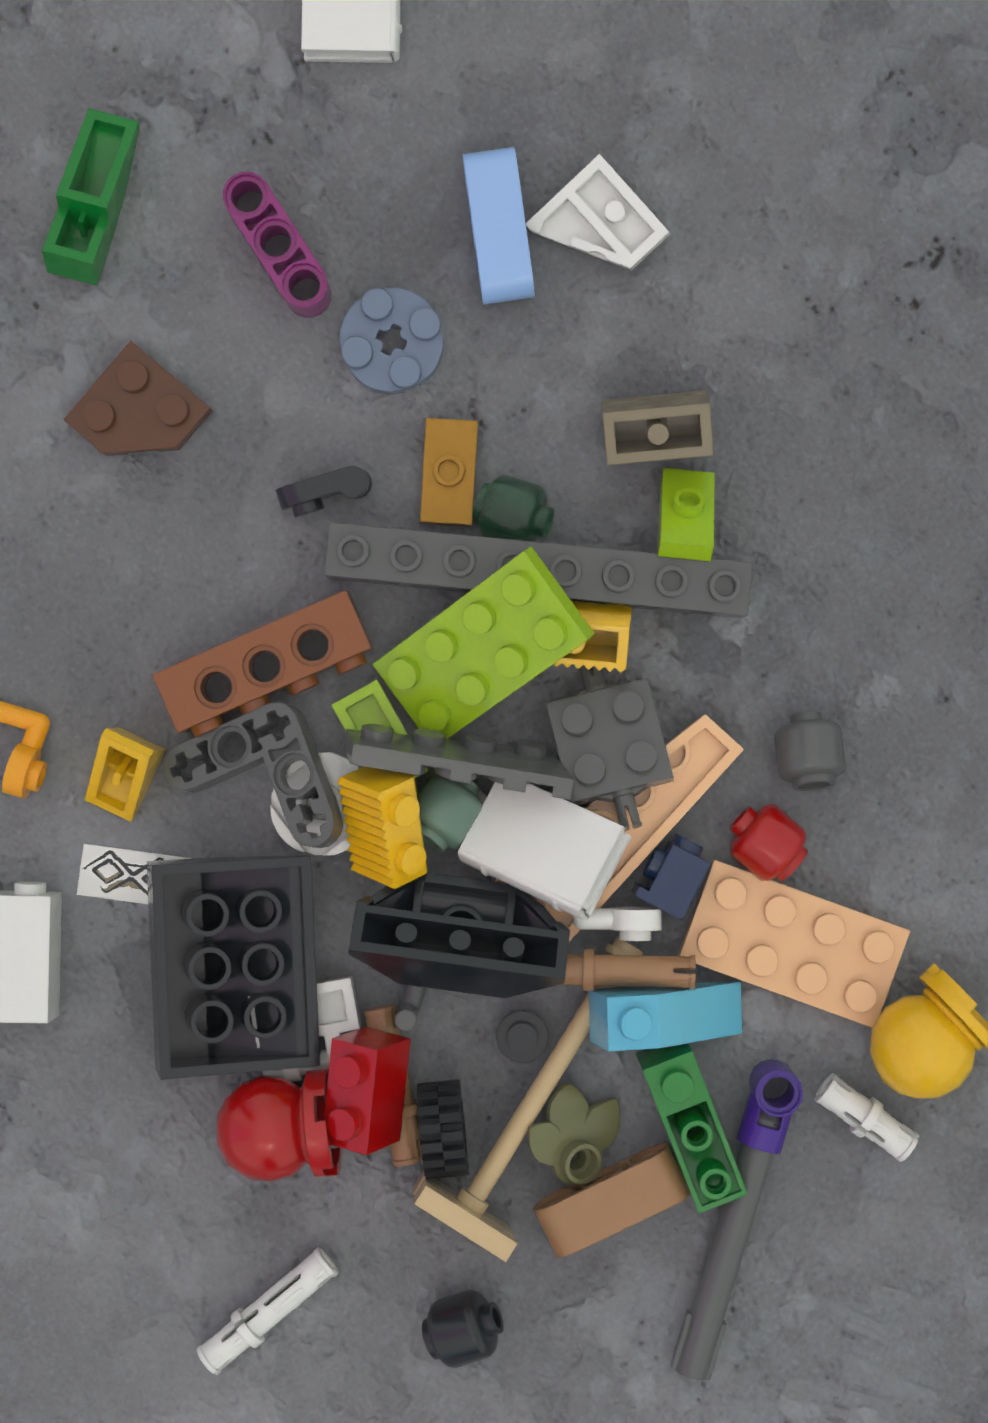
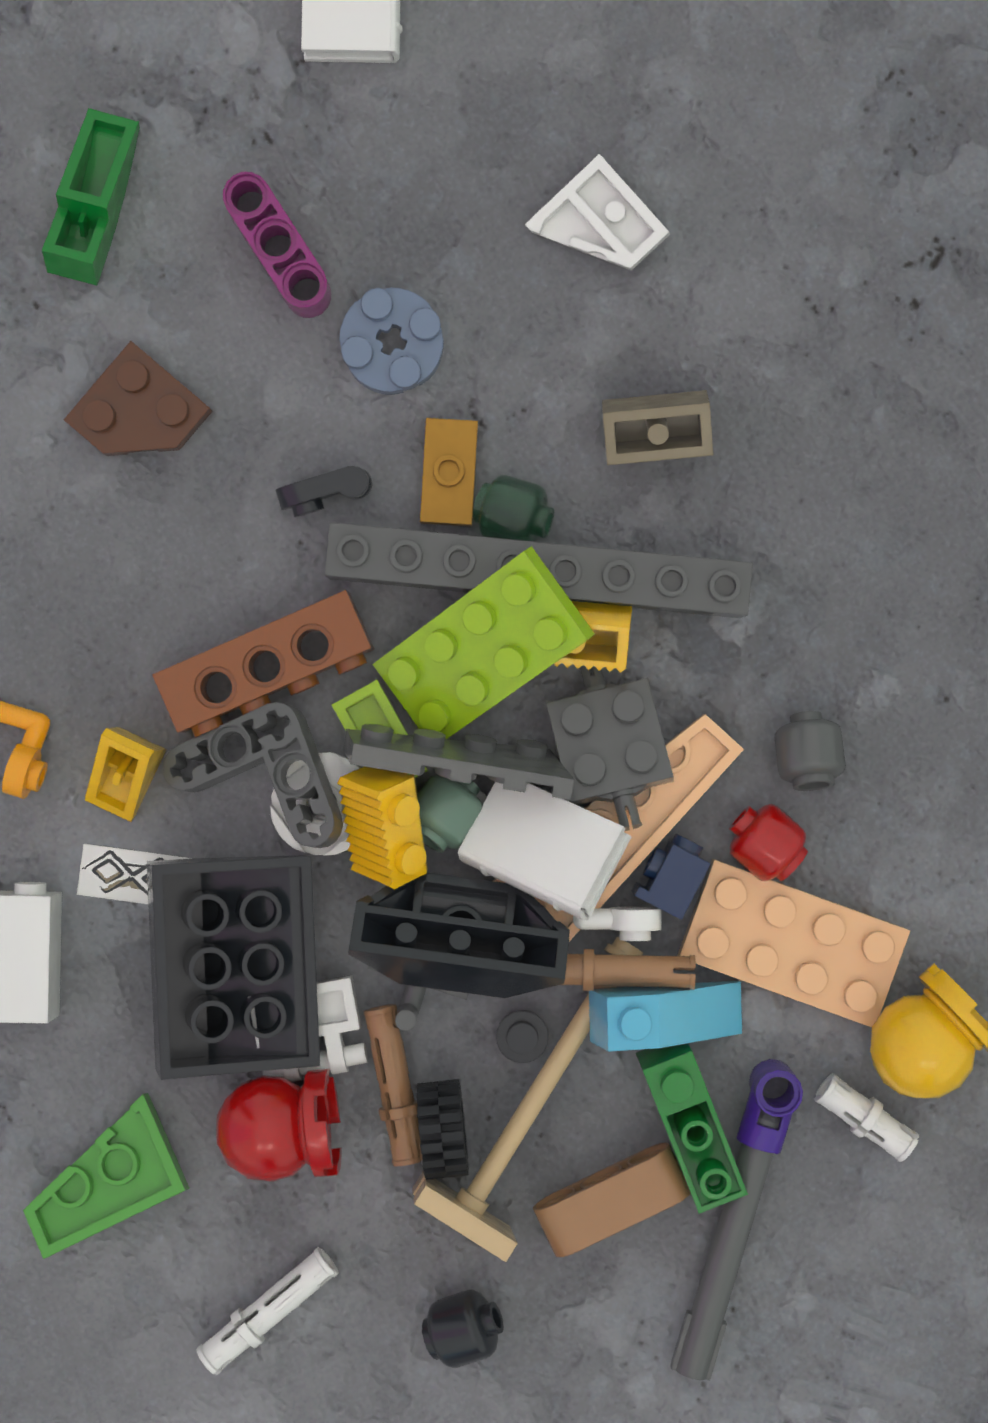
(112, 1181): none -> bright green wing
(366, 1089): red brick -> none
(498, 225): light blue beam -> none
(574, 1129): olive plate -> none
(686, 514): lime plate -> none

